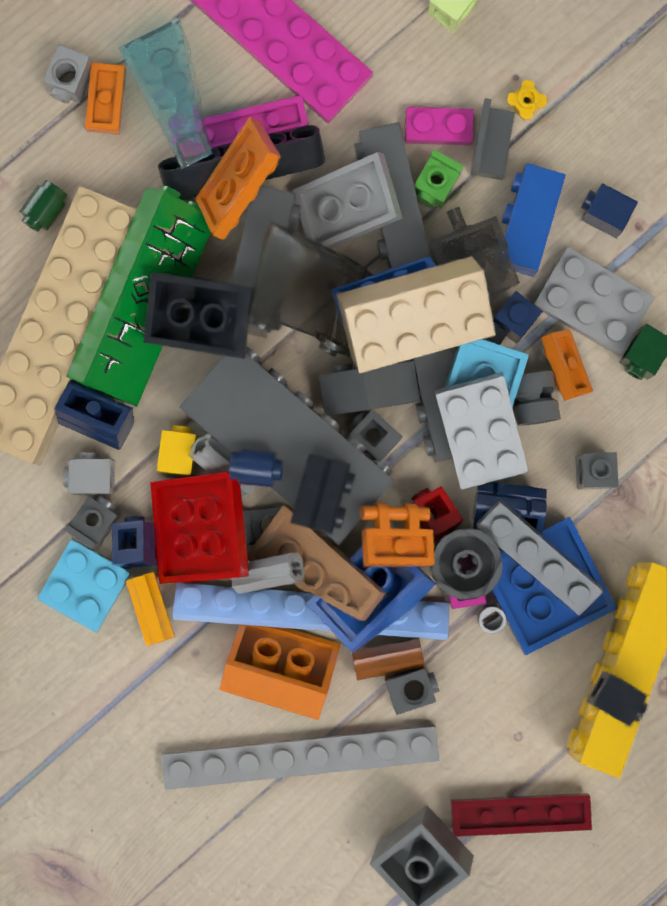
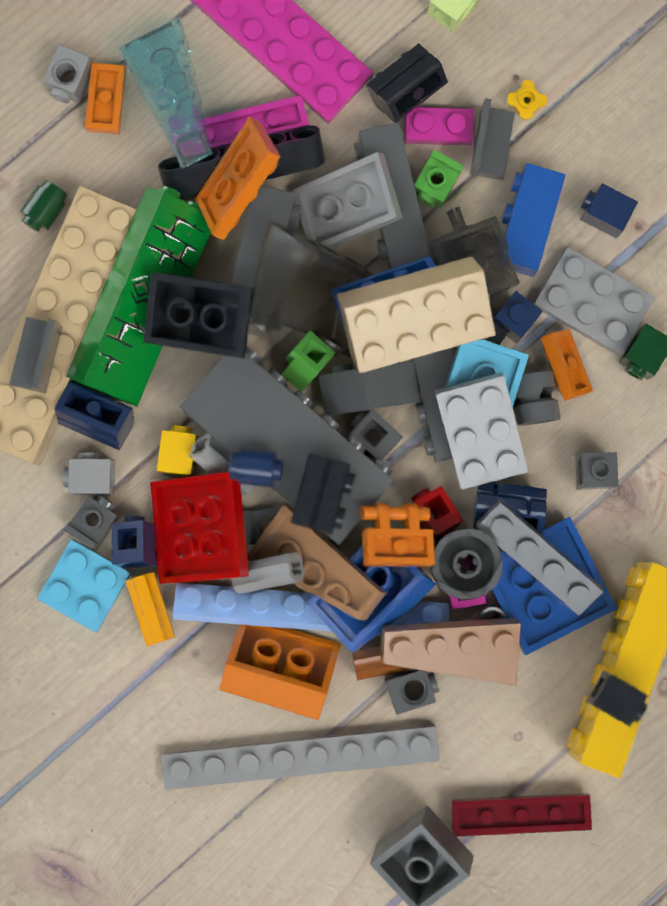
(36, 355): none -> dark grey panel
(307, 360): none -> bright green brick
(407, 83): none -> black brick
(456, 648): none -> medium nougat wing

